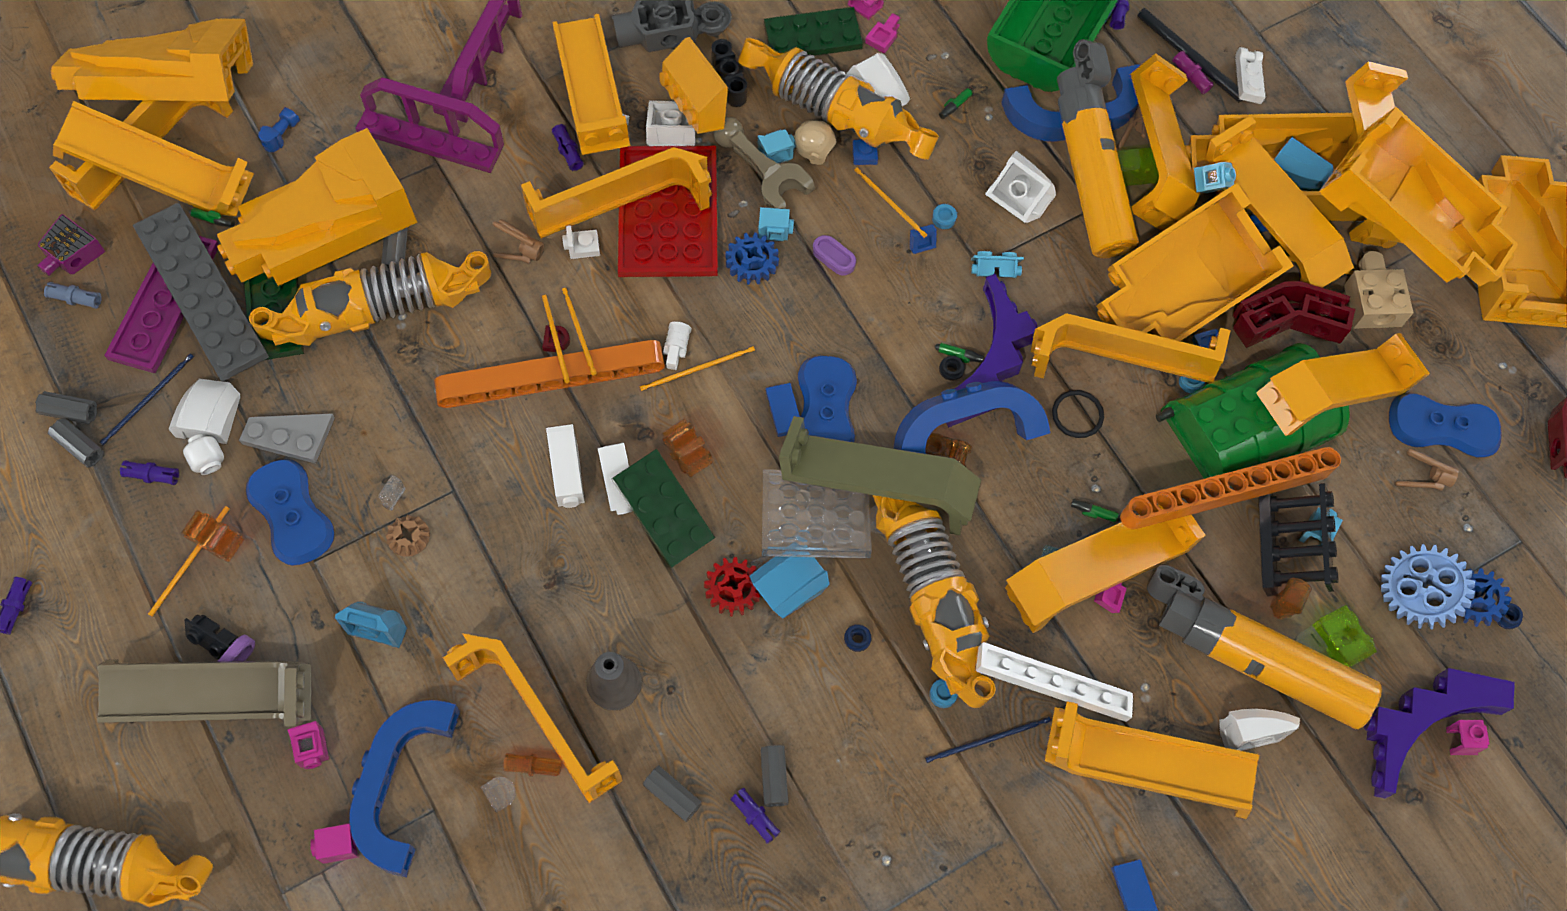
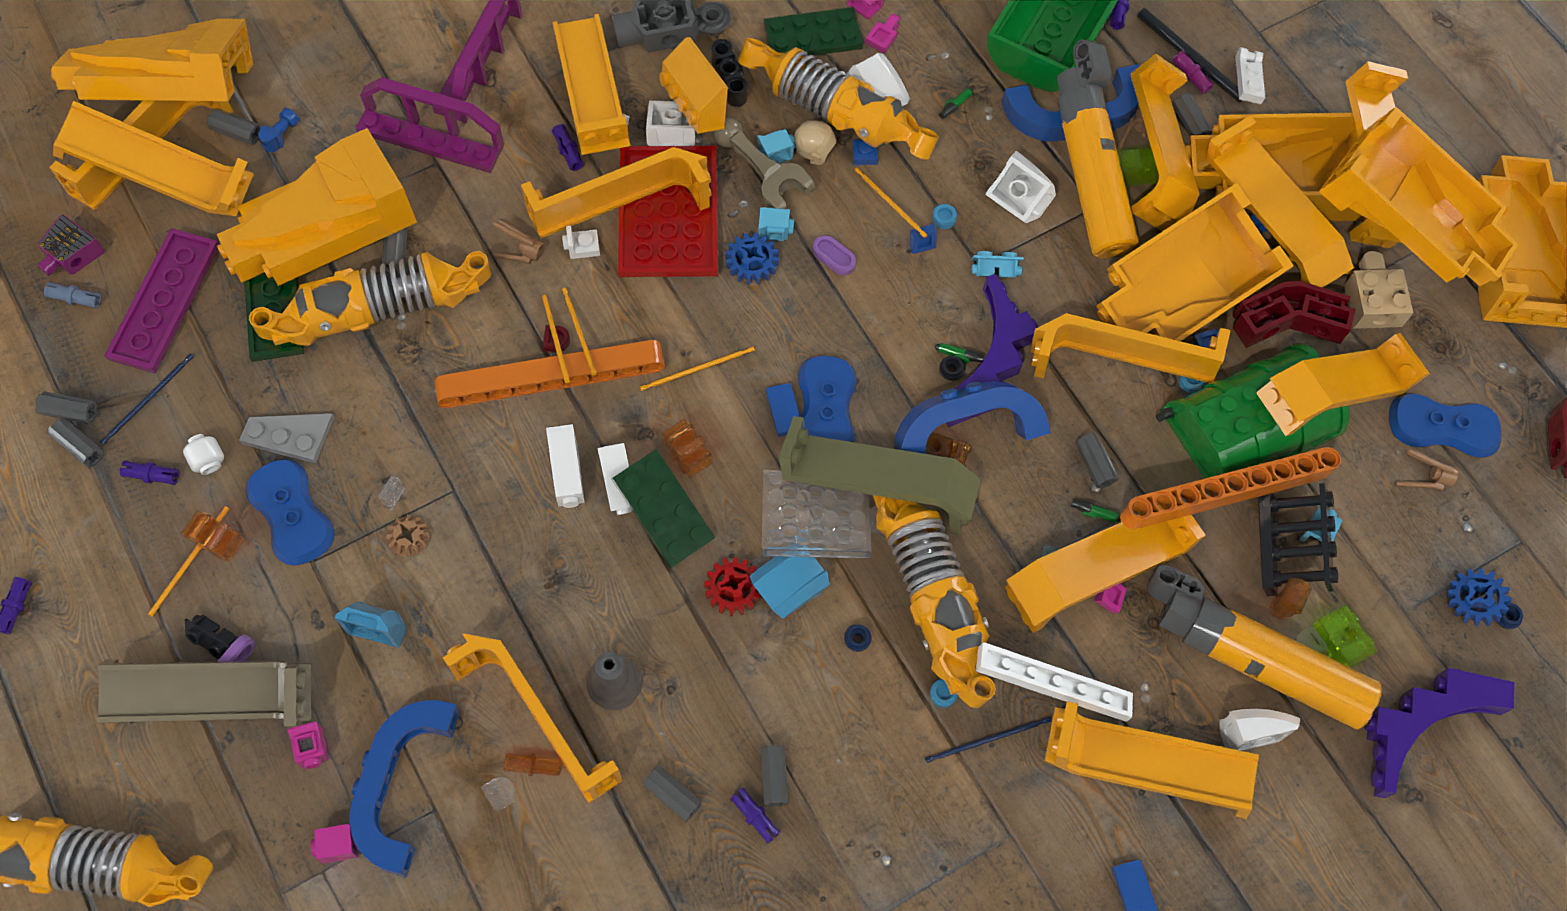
(200, 292): dark grey plate -> none
(206, 410): white slope -> none
(212, 217): green piece -> none
(233, 126): none -> dark grey axle
(676, 343): white hinge -> none
(1071, 433): black piece -> none
(1097, 460): none -> dark grey axle
(1191, 115): none -> dark grey axle
(1214, 177): medium azure window -> none
(1304, 166): dark azure slope -> none
(1416, 605): light blue gear -> none
(1473, 737): dark pink window -> none

